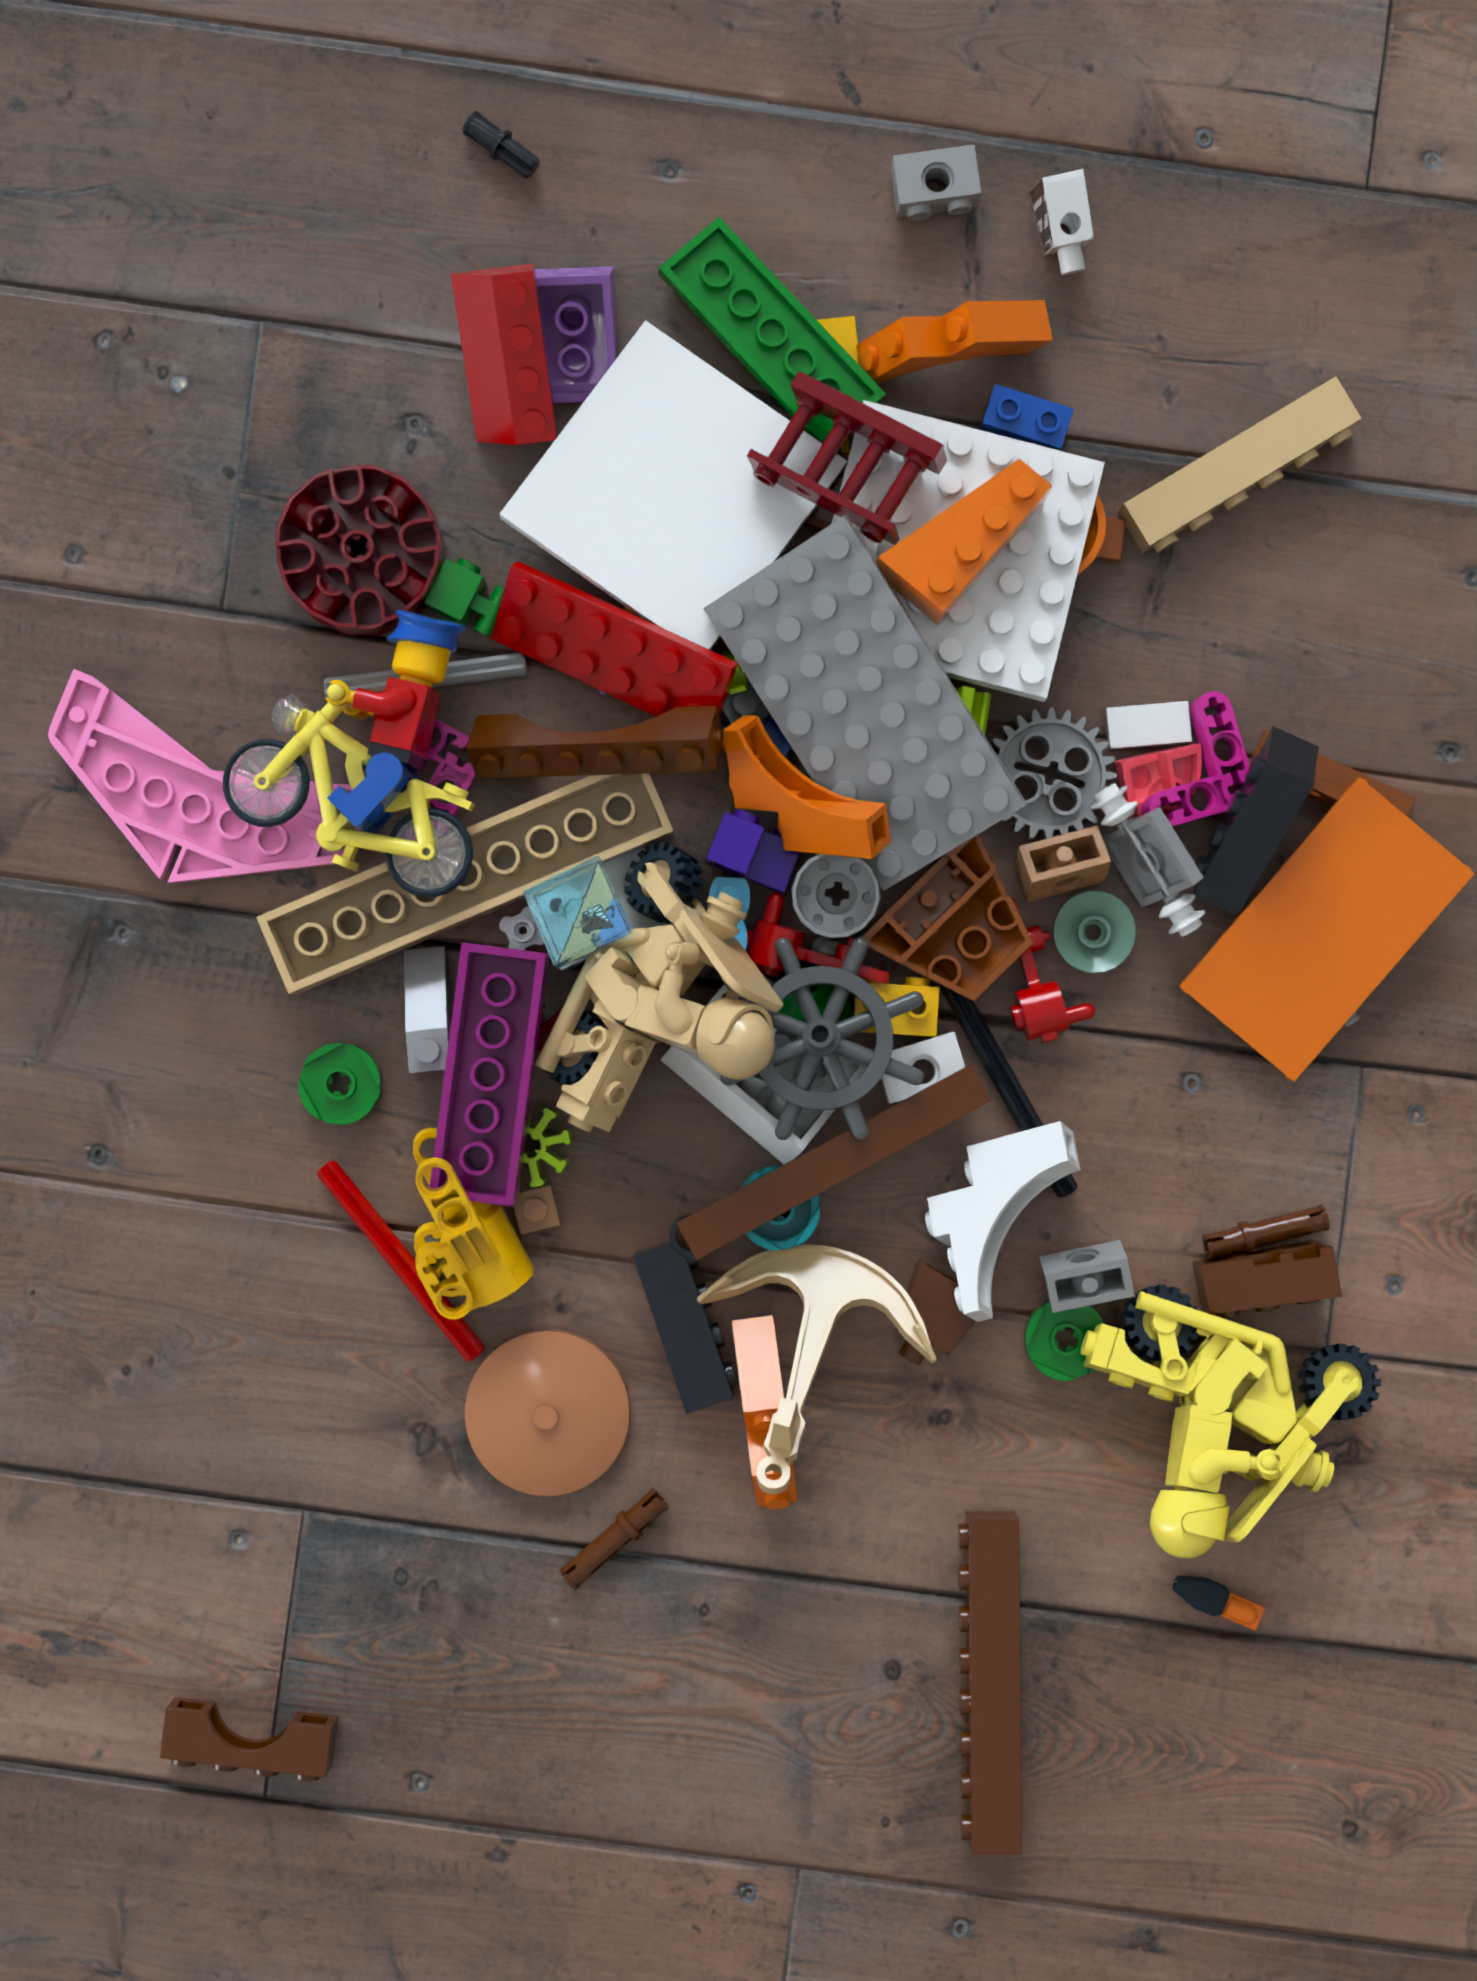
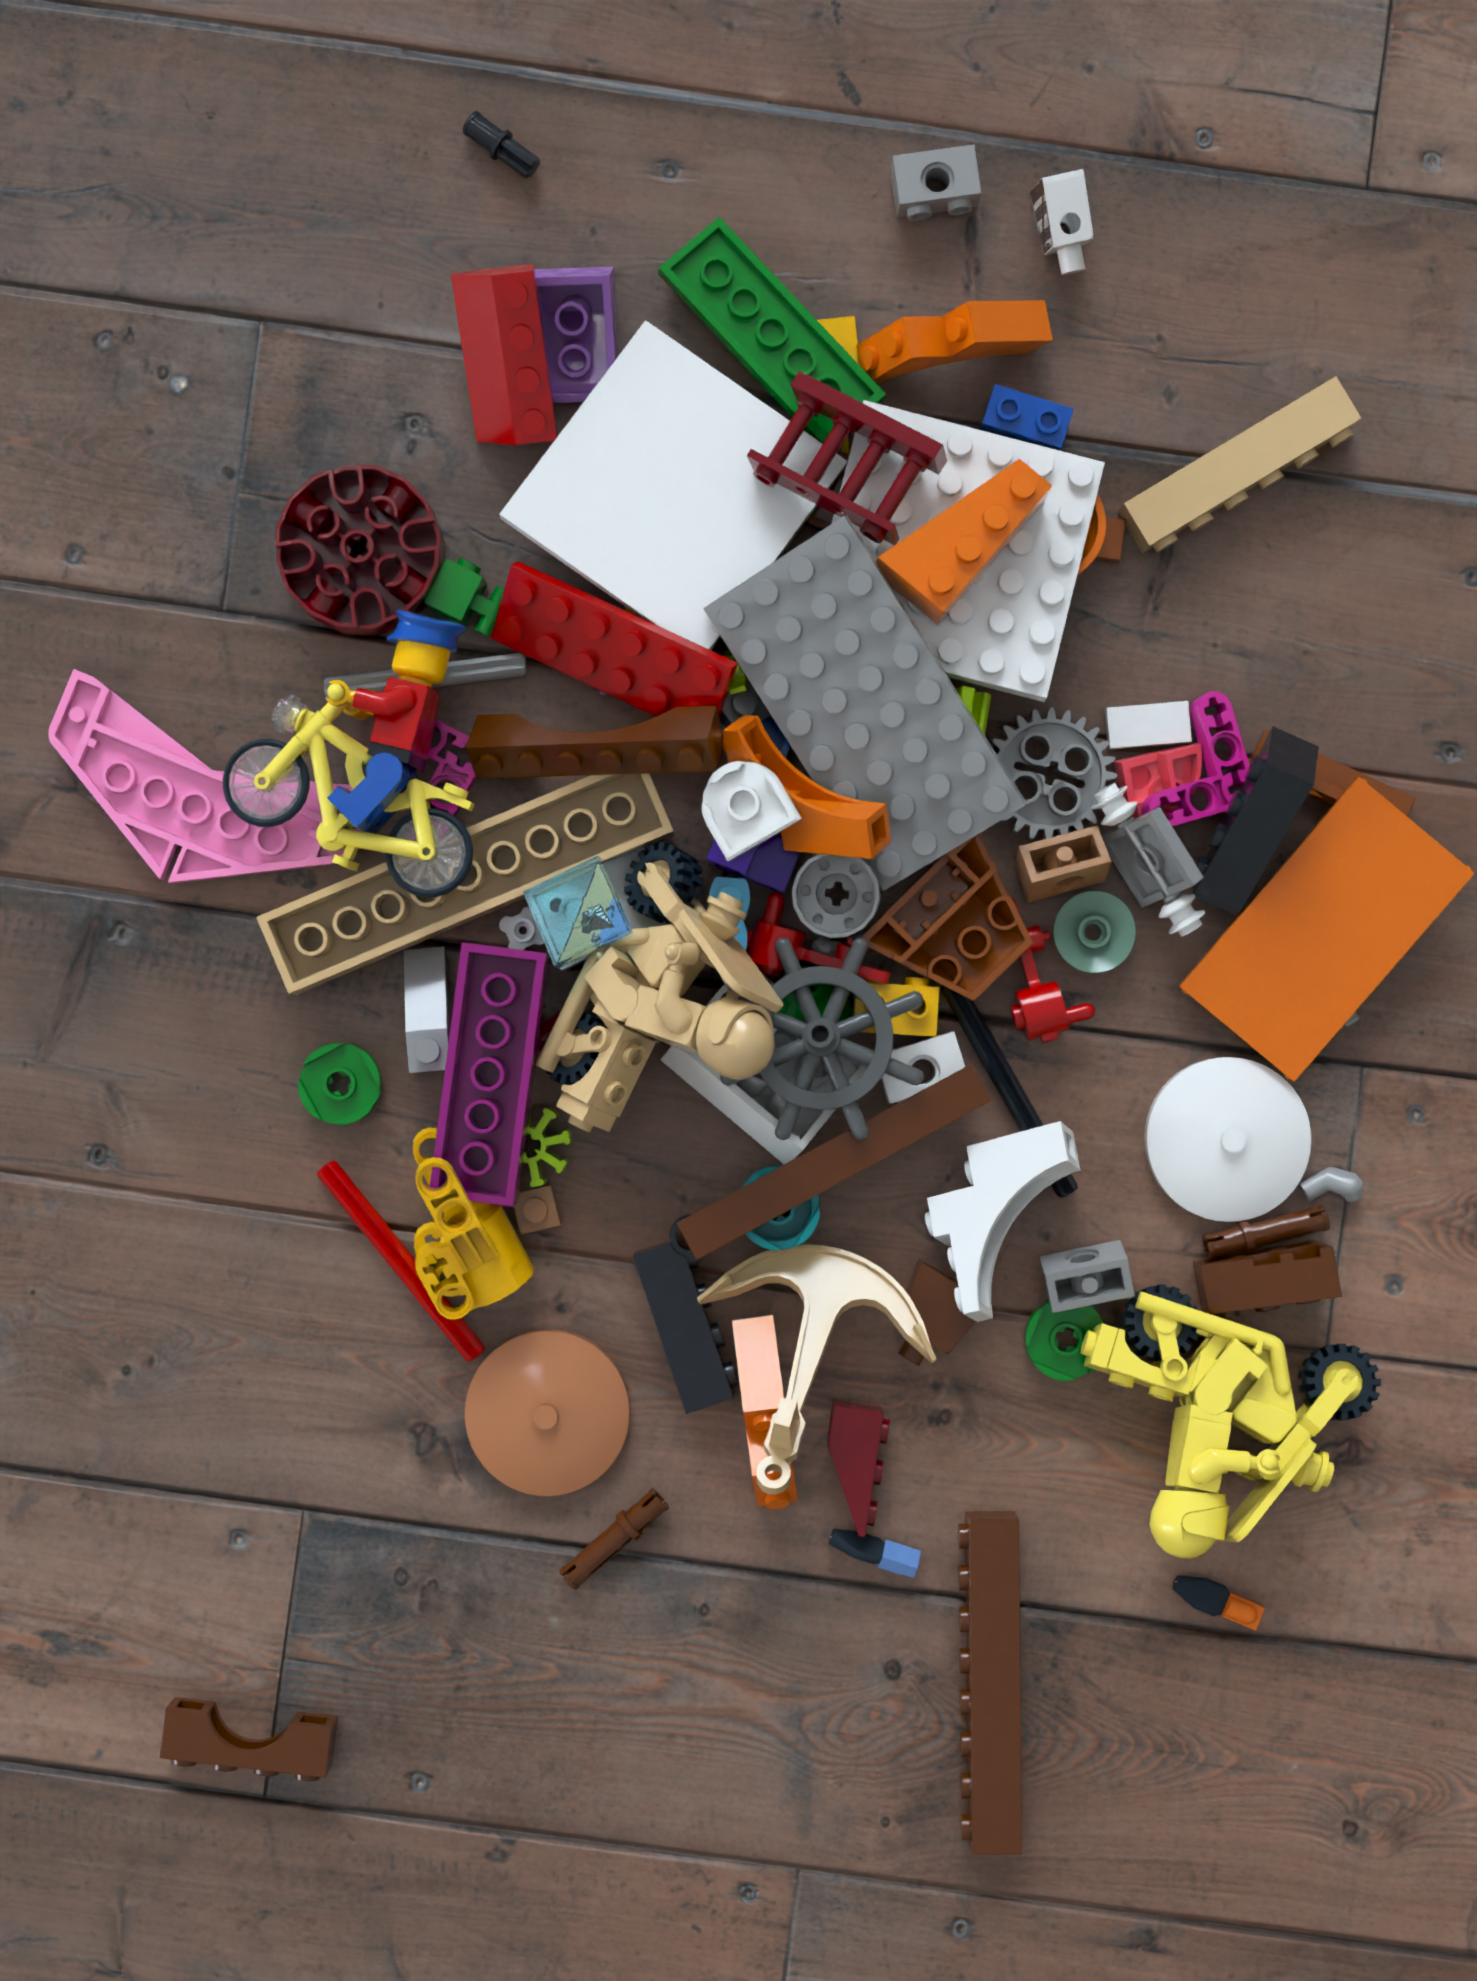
(746, 807): none -> white tile
(854, 1446): none -> dark red slope
(871, 1549): none -> piece
(1227, 1139): none -> white dish
(1336, 1180): none -> light grey arm

